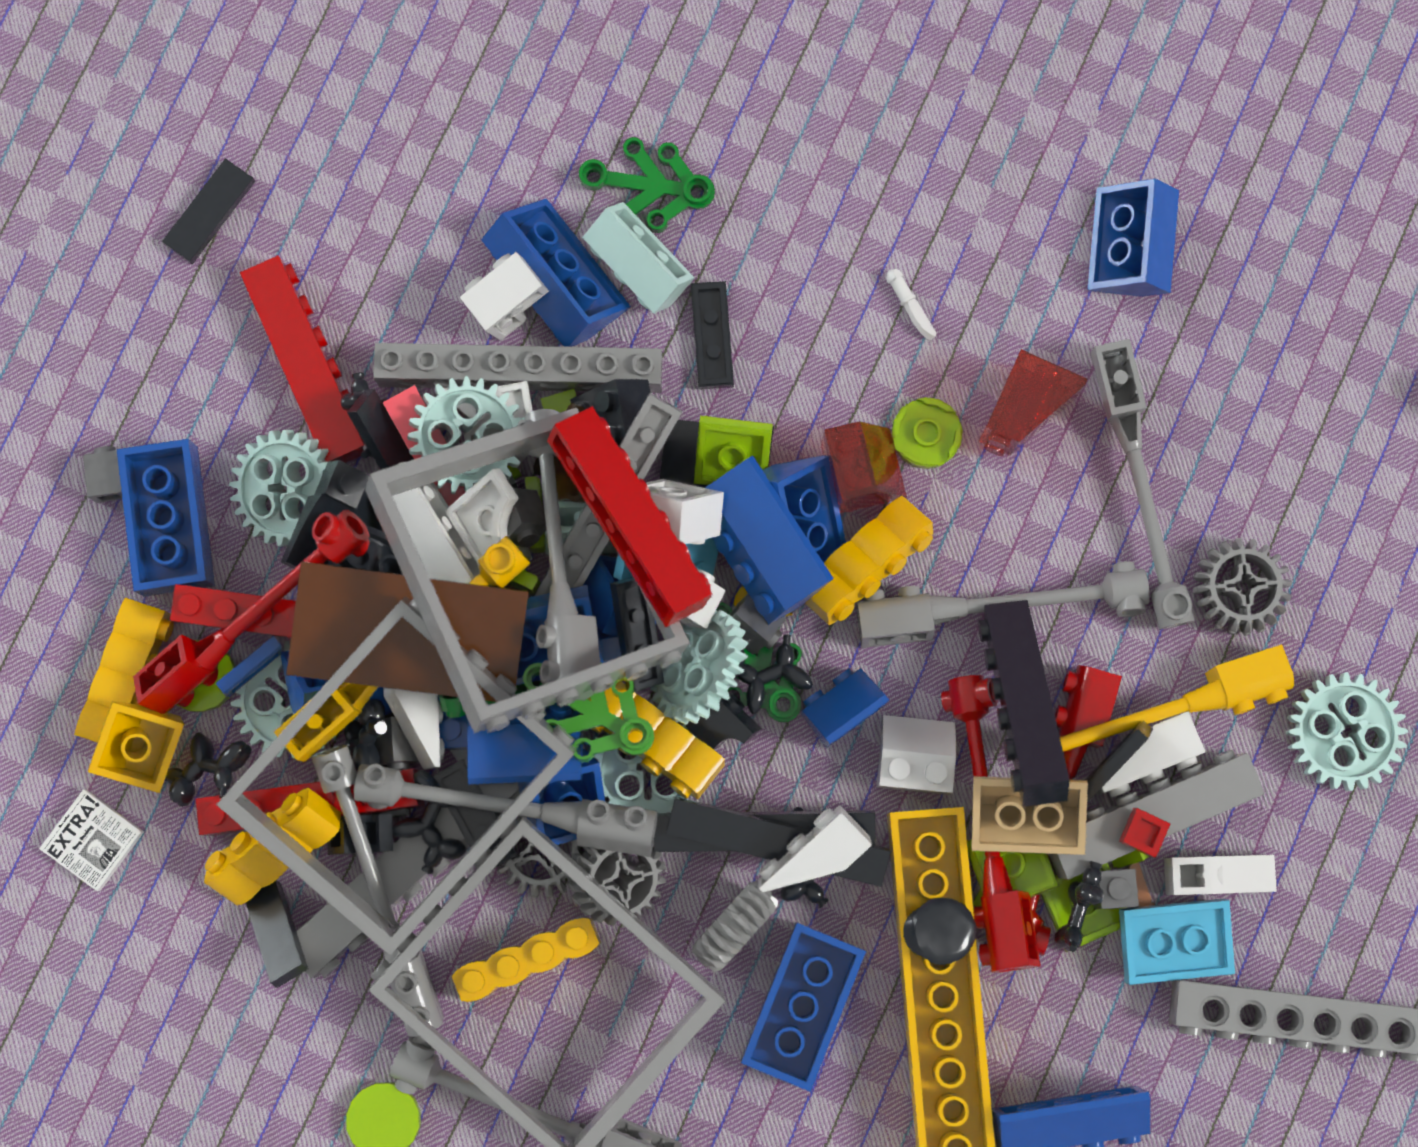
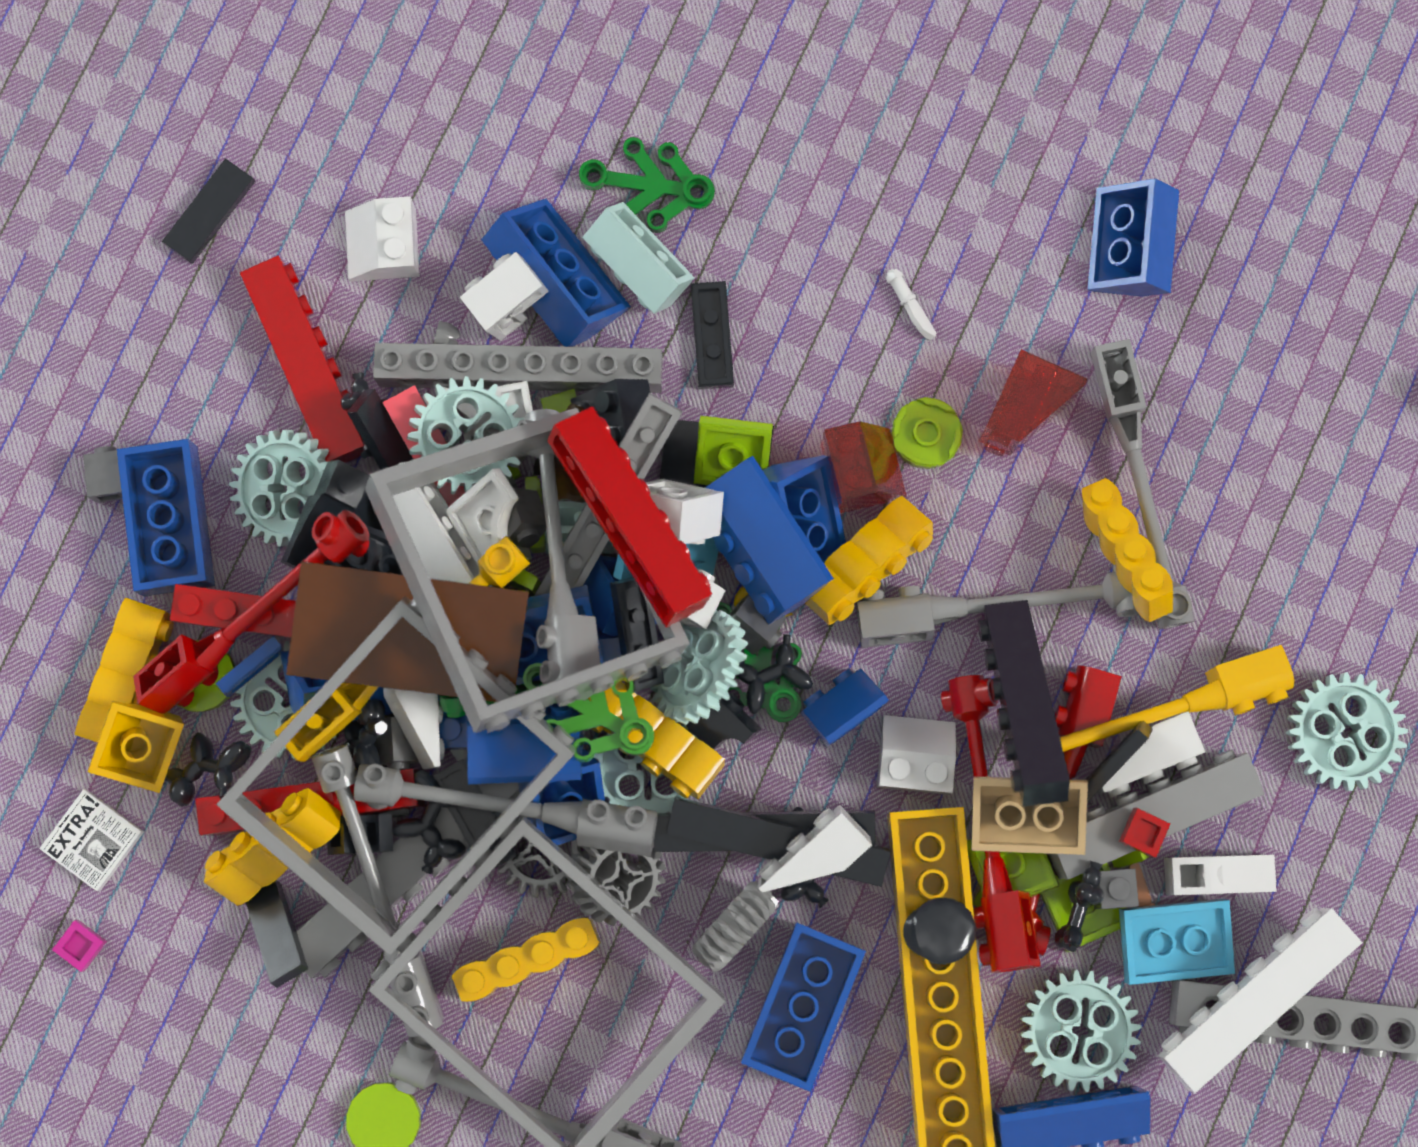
(79, 945): none -> dark pink plate
(382, 240): none -> white slope
(446, 333): none -> light grey hinge
(1113, 1036): none -> light aqua gear
(1127, 550): none -> yellow brick
(1242, 602): light grey gear -> none
(1259, 998): none -> white brick

